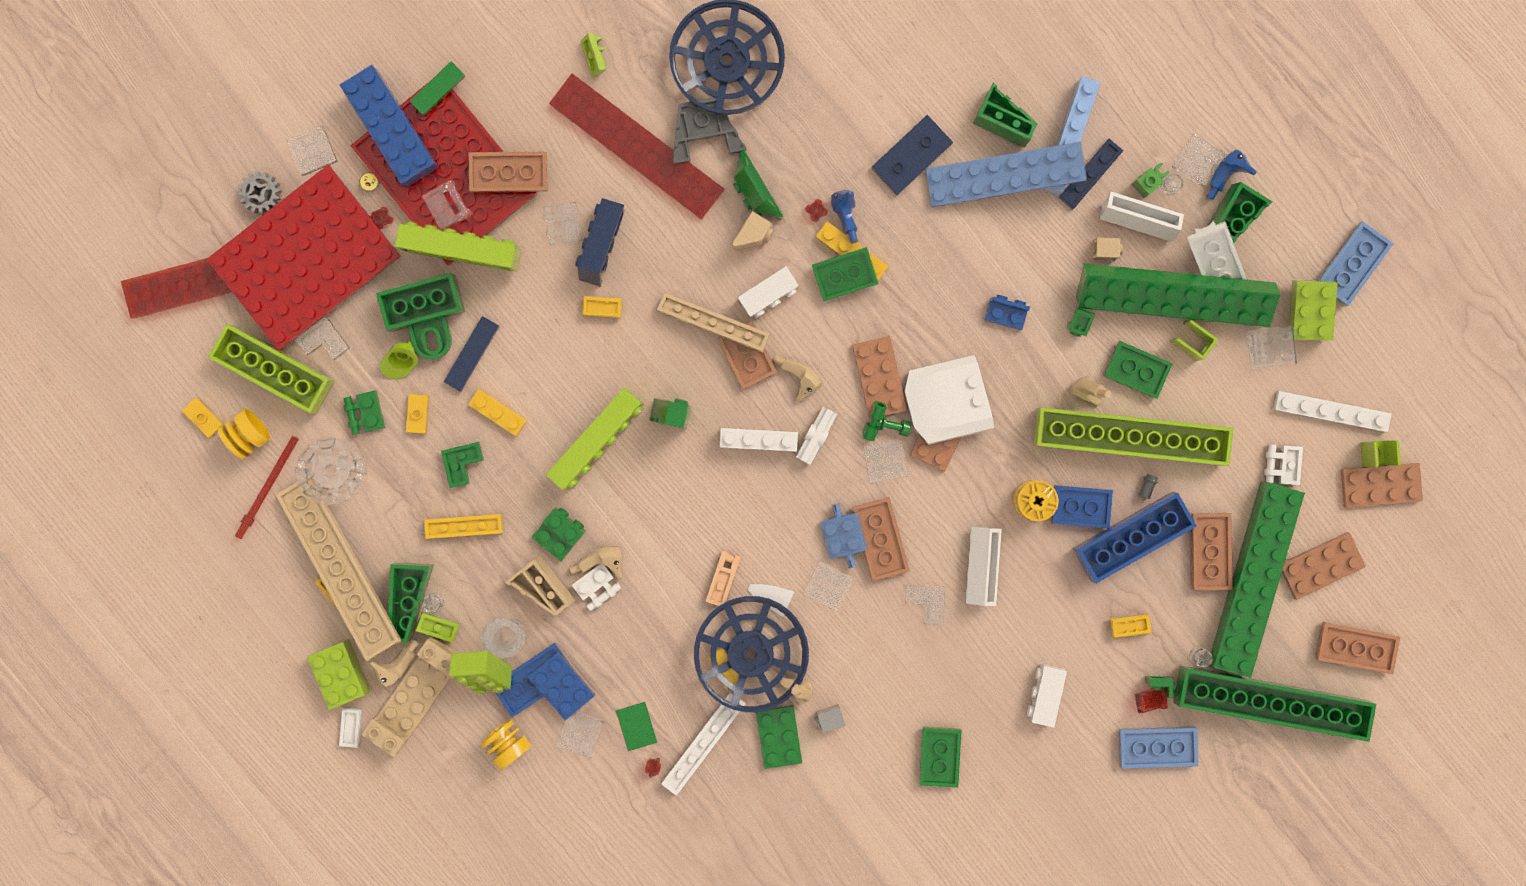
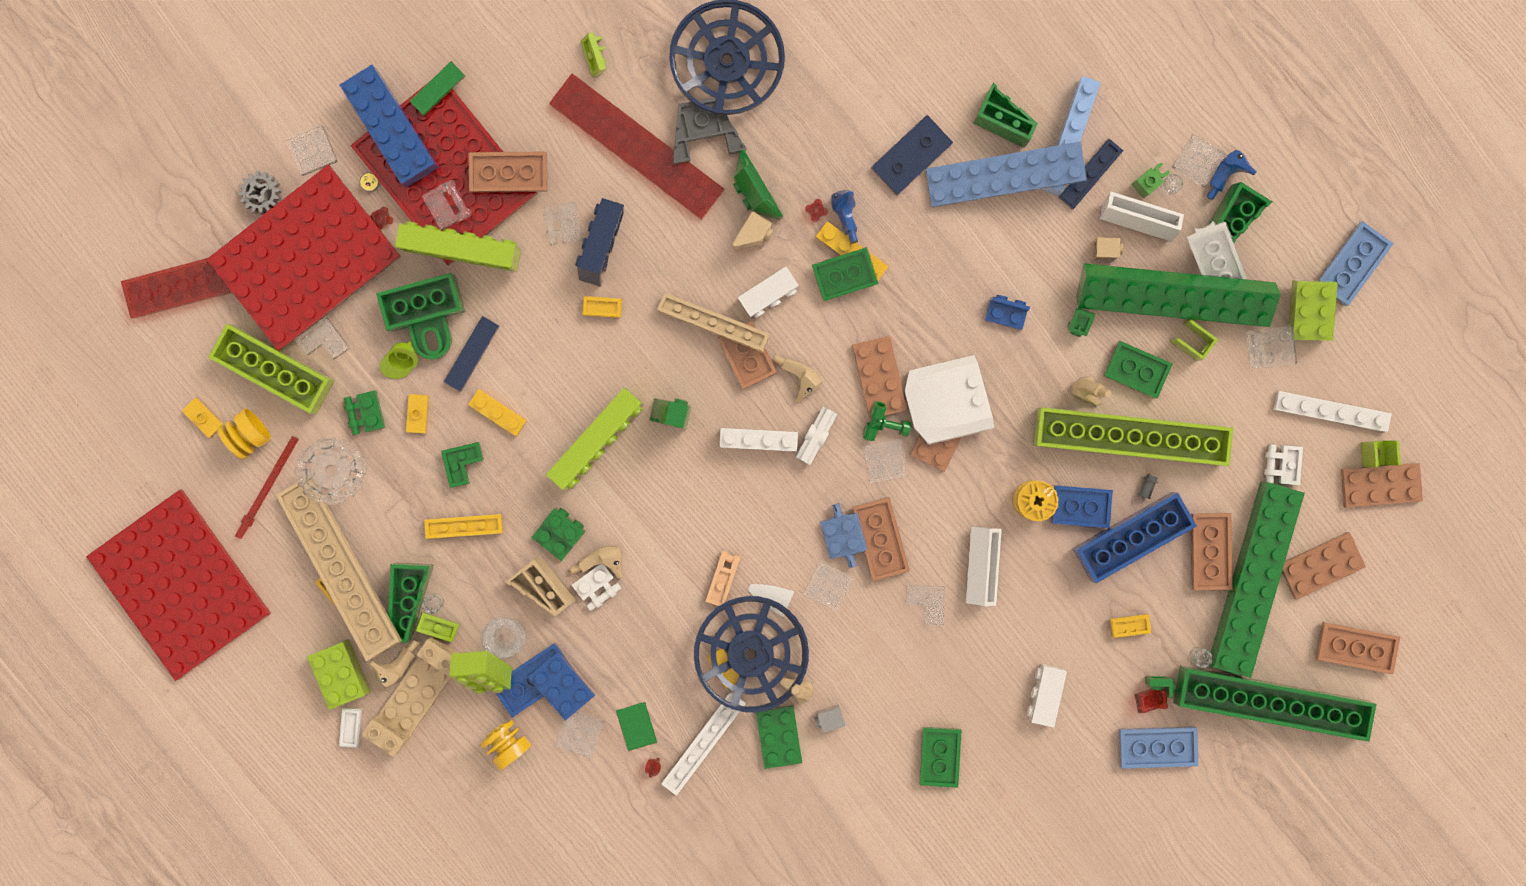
(178, 584): none -> red plate

